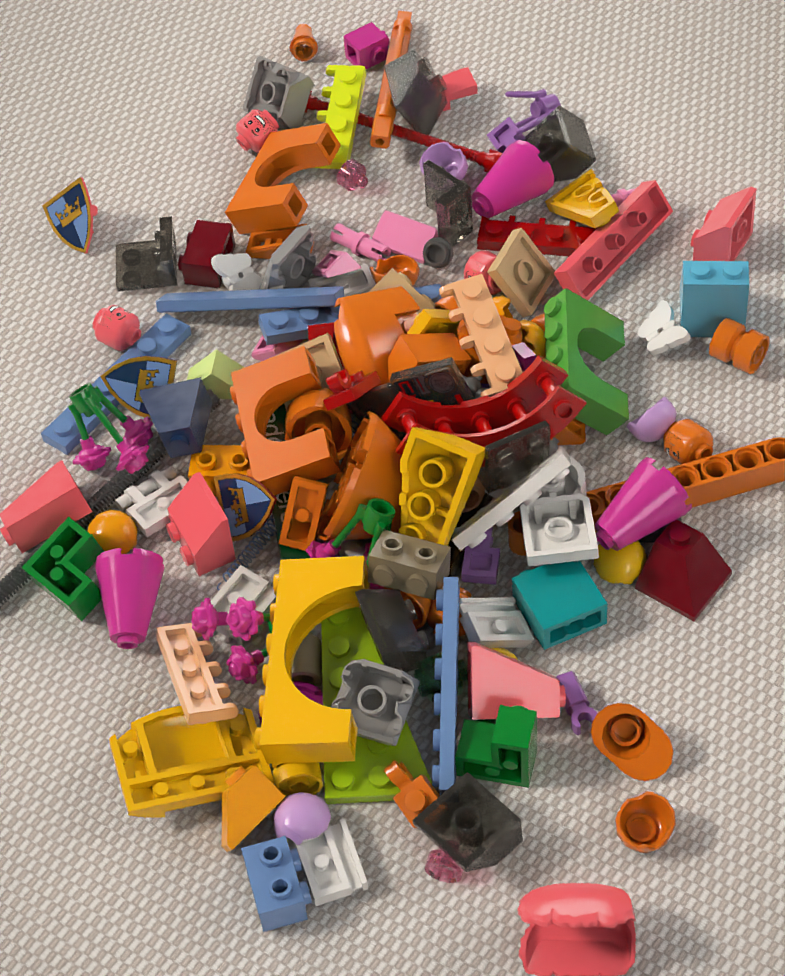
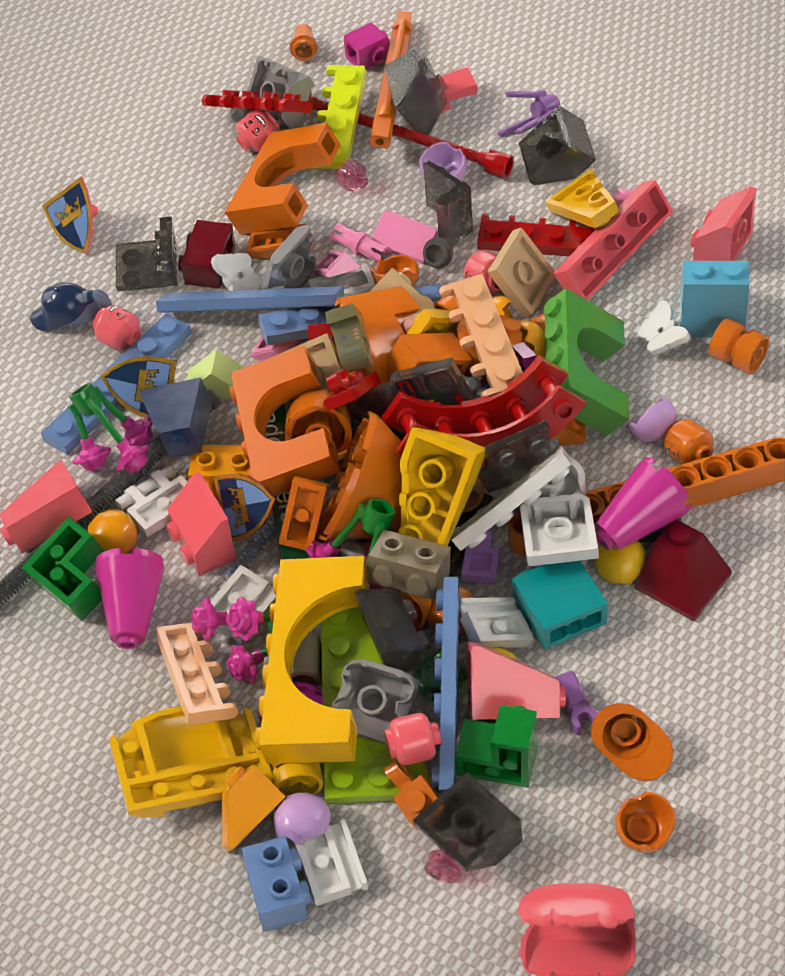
(68, 305): none -> dark blue hair
(251, 101): none -> red hinge
(350, 337): none -> olive leg
(412, 738): none -> coral head
(504, 135): medium lavender plate -> none
(513, 180): dark pink cone -> none

